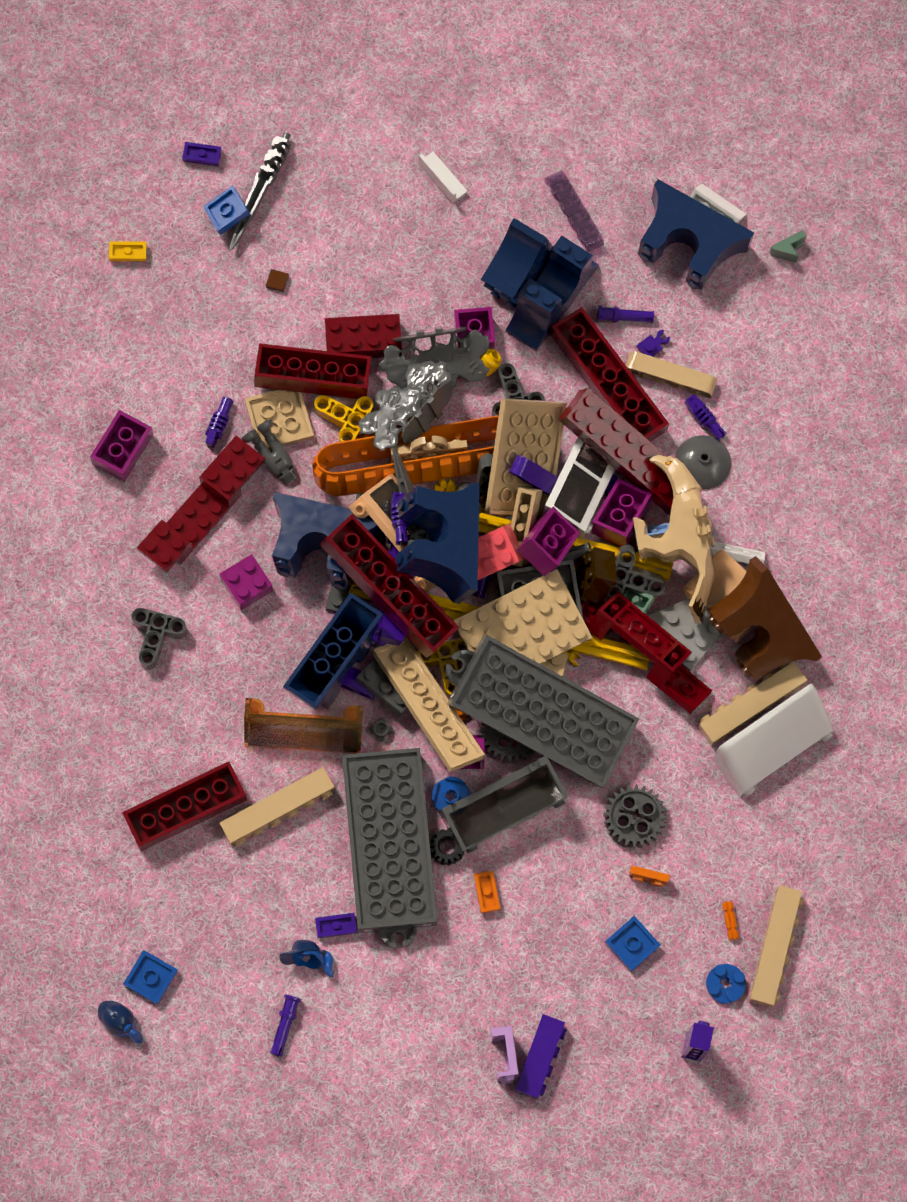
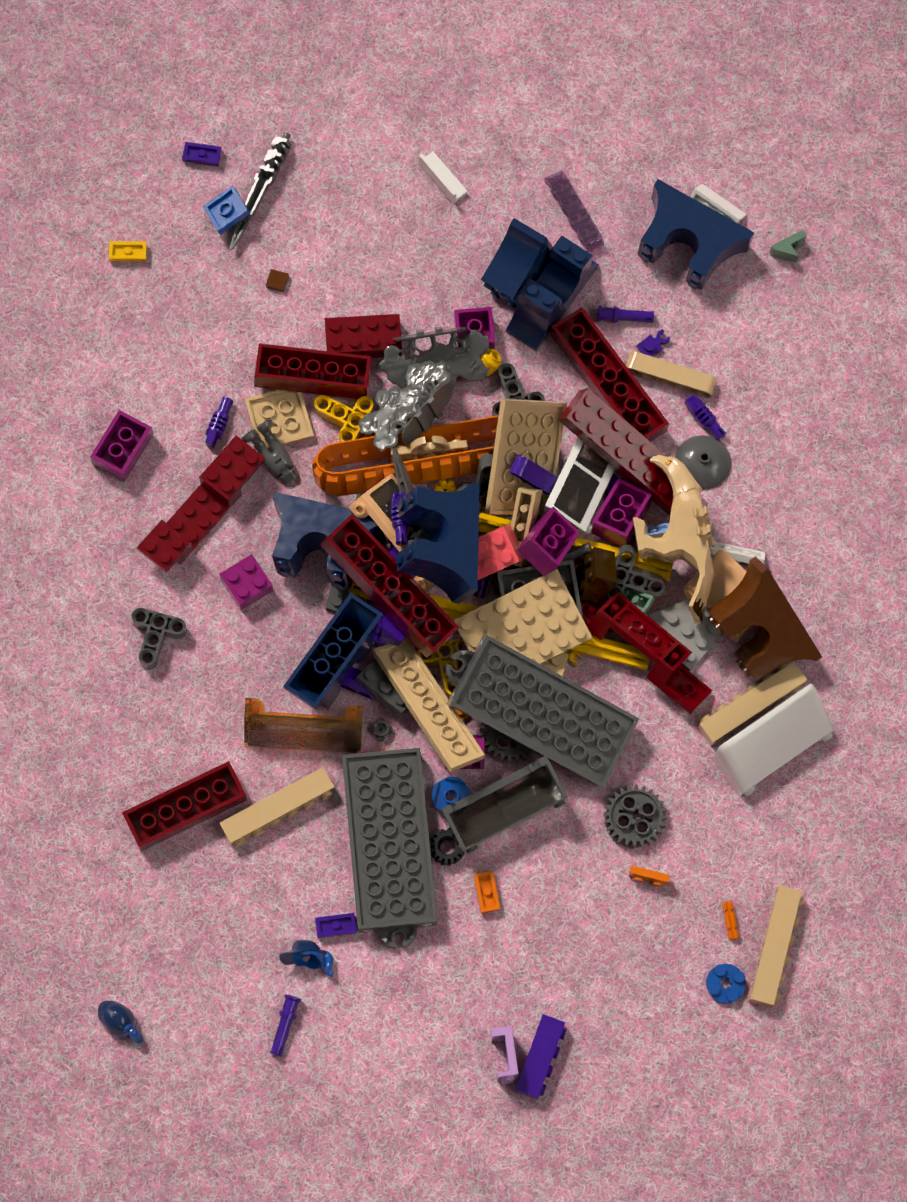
(150, 977): blue plate -> none
(632, 943): blue plate -> none
(698, 1041): dark purple brick -> none

